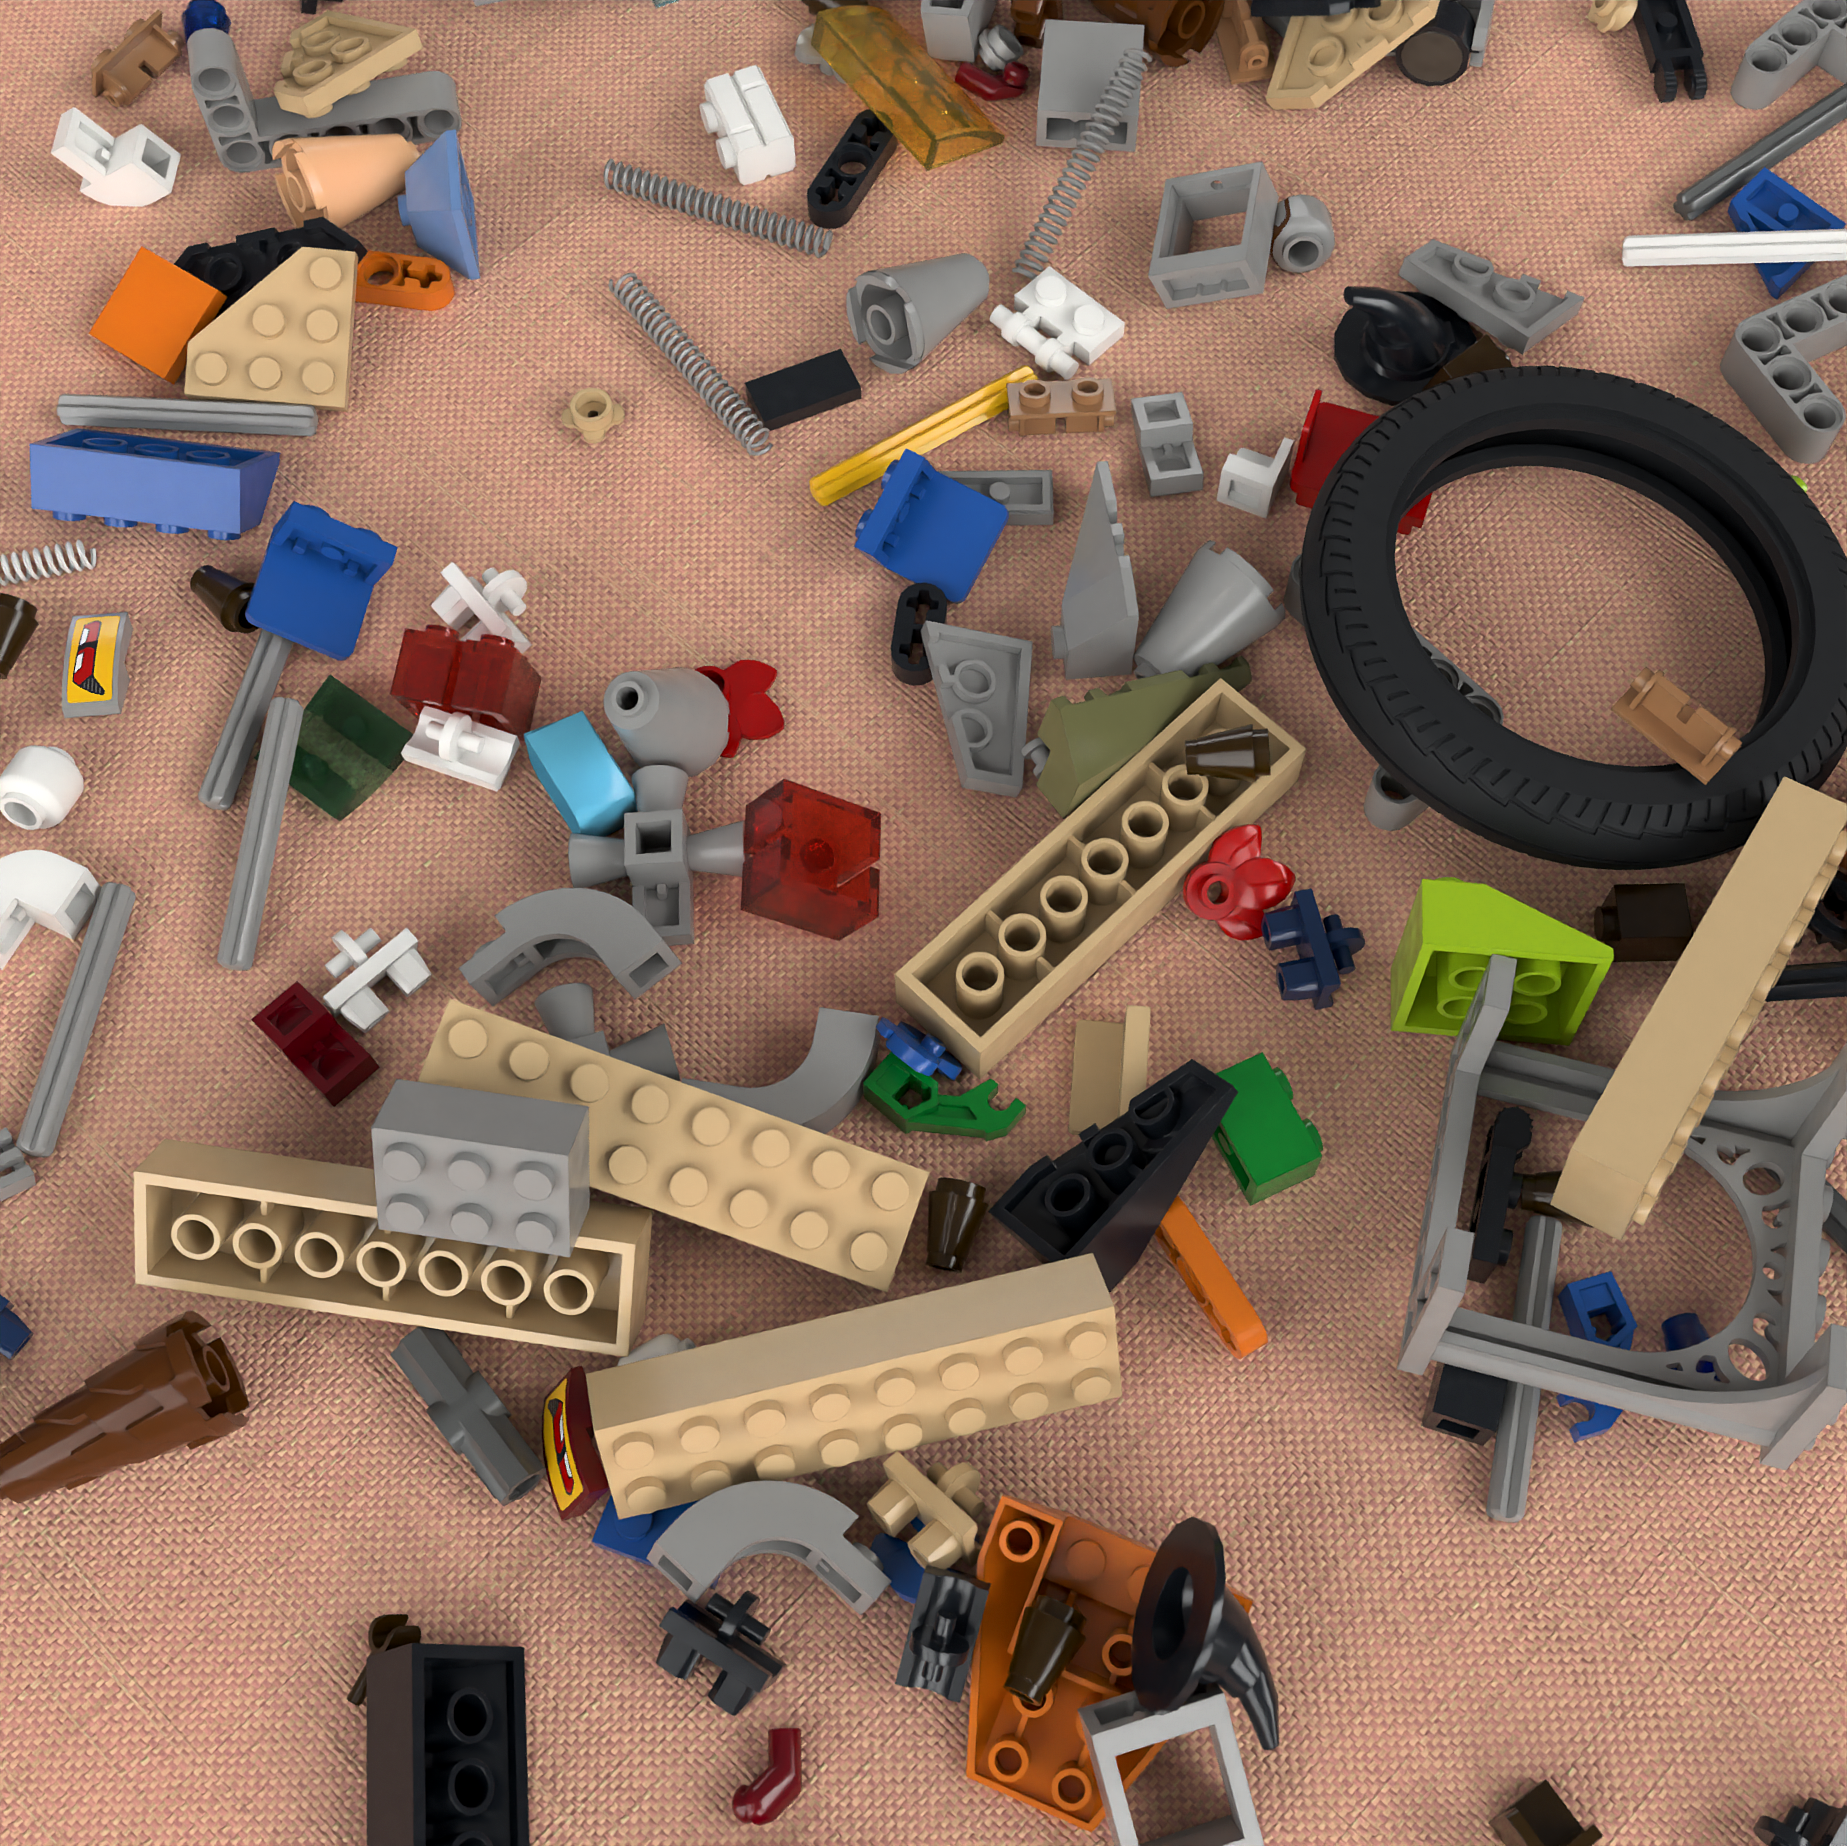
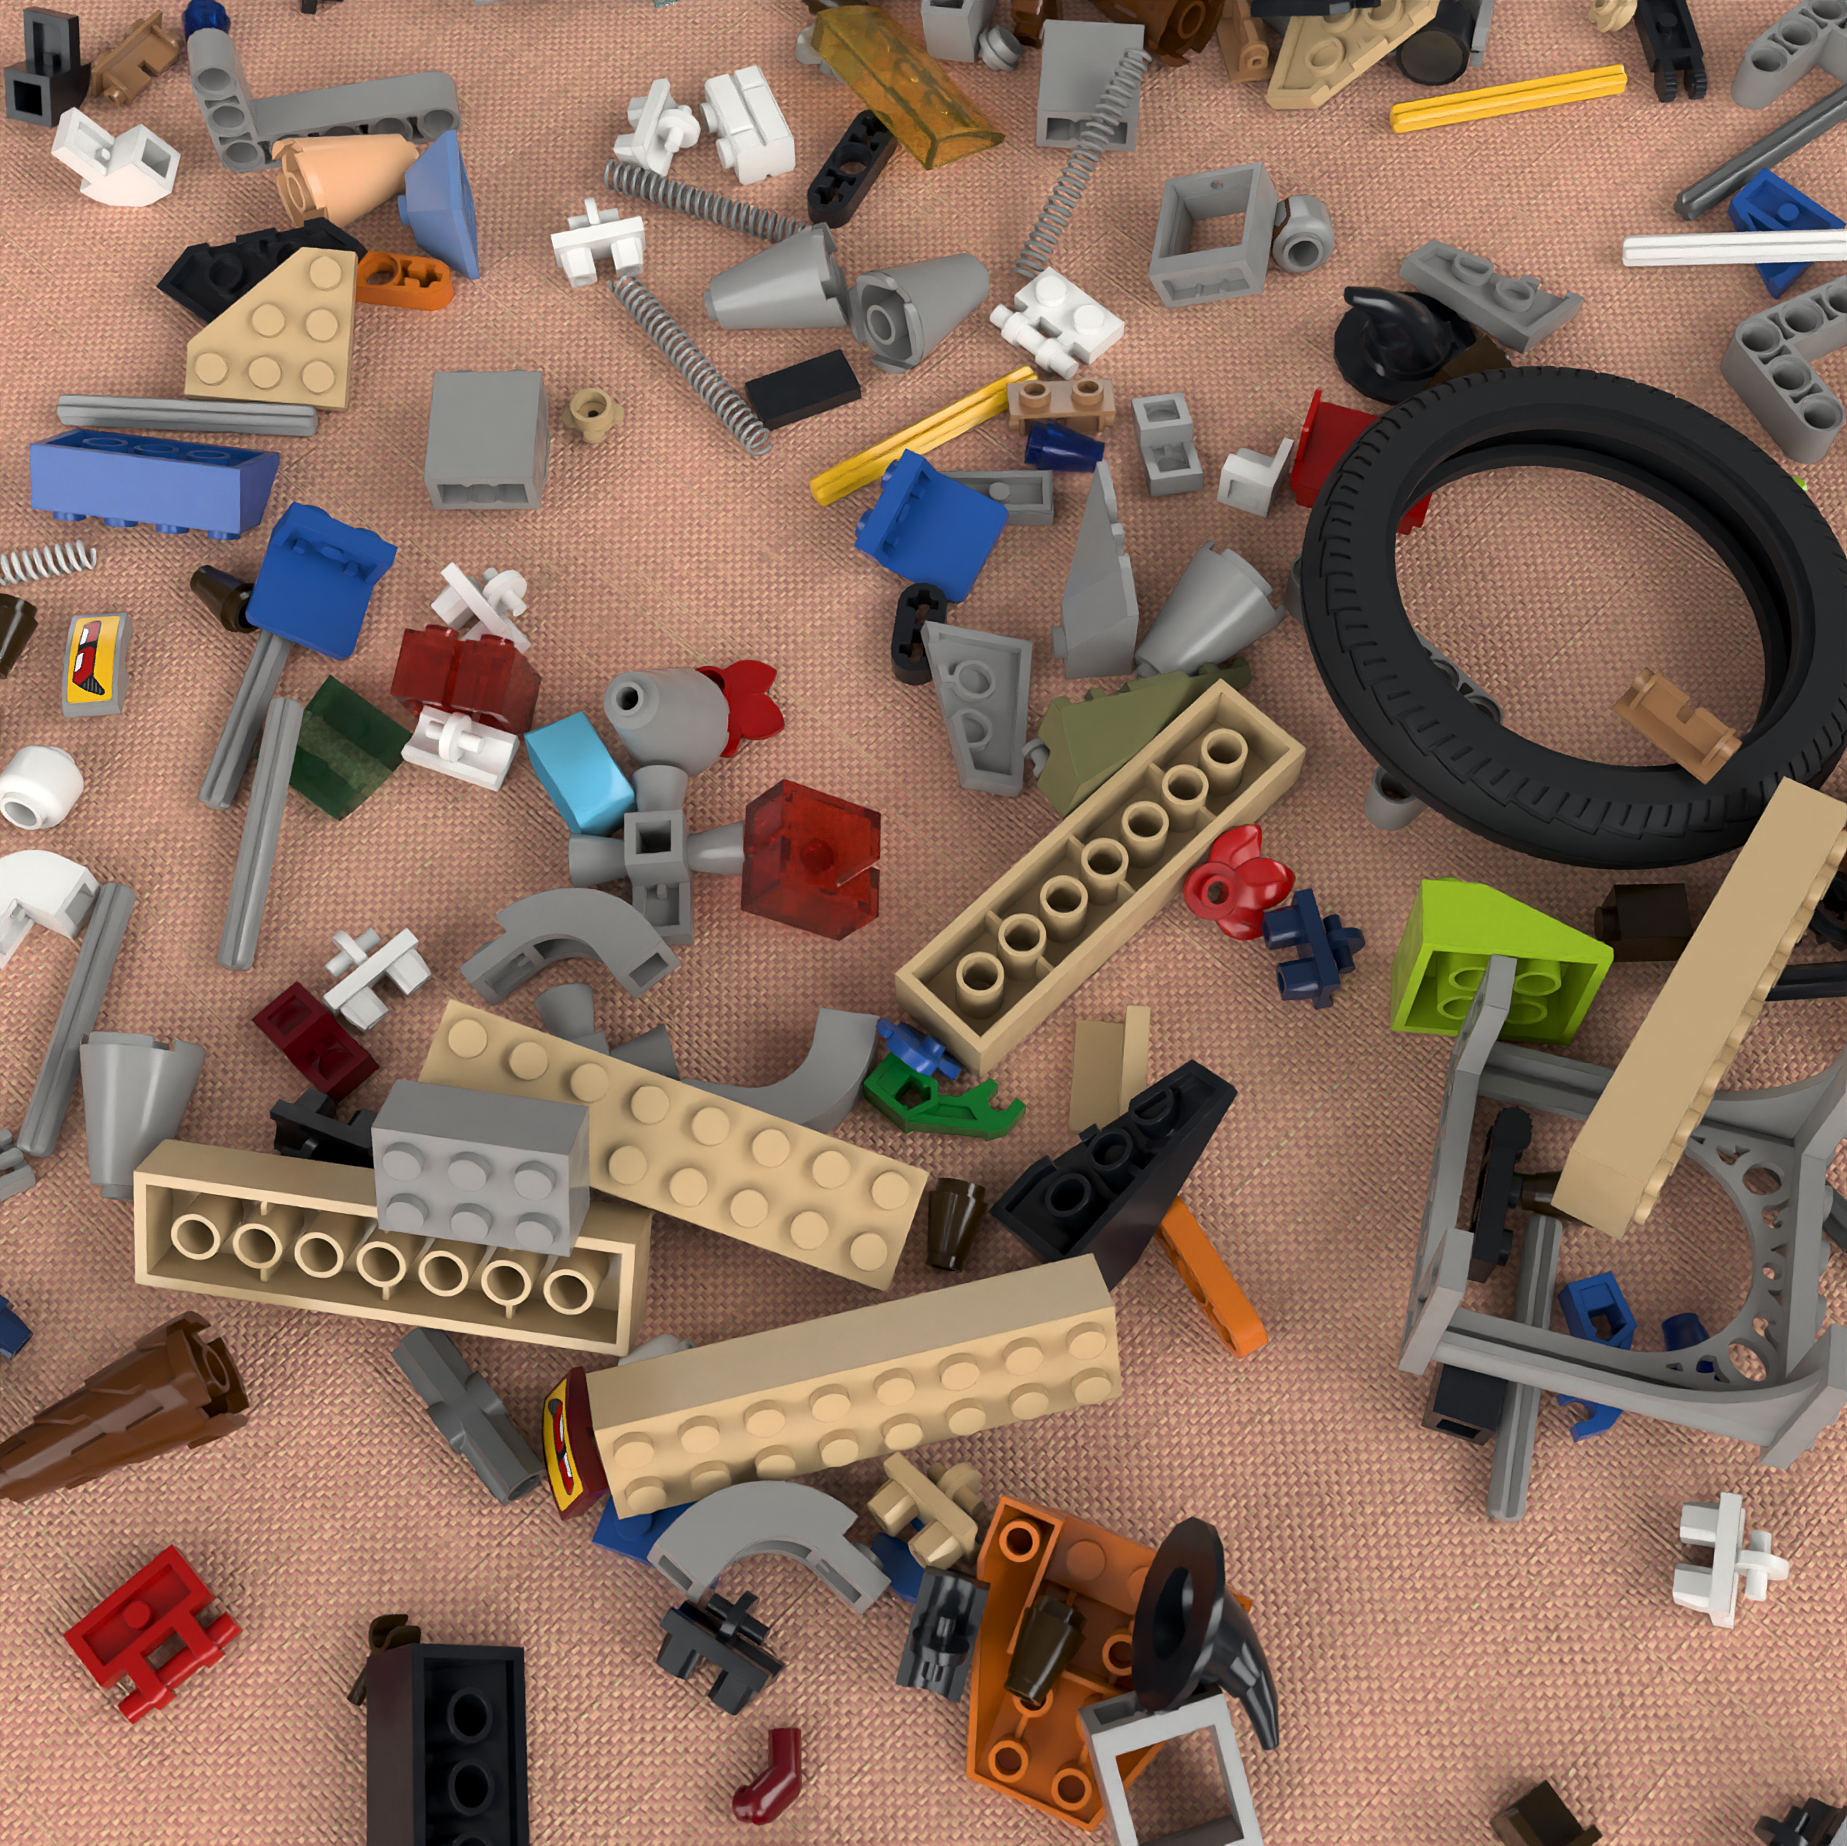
(53, 72): none -> black brick
(132, 1101): none -> light grey cone
(139, 1620): none -> red plate
(156, 314): orange tile -> none
(311, 1132): none -> black hips
(339, 58): tan plate -> none
(487, 440): none -> light grey brick
(599, 237): none -> white hips
(659, 130): none -> white hips
(783, 286): none -> light grey cone
(994, 87): dark red arm -> none
(1061, 448): none -> clear blue cone
(1230, 754): dark brown cone -> none
(1263, 1133): green brick -> none
(1507, 98): none -> yellow axle
(1716, 1588): none -> white hips

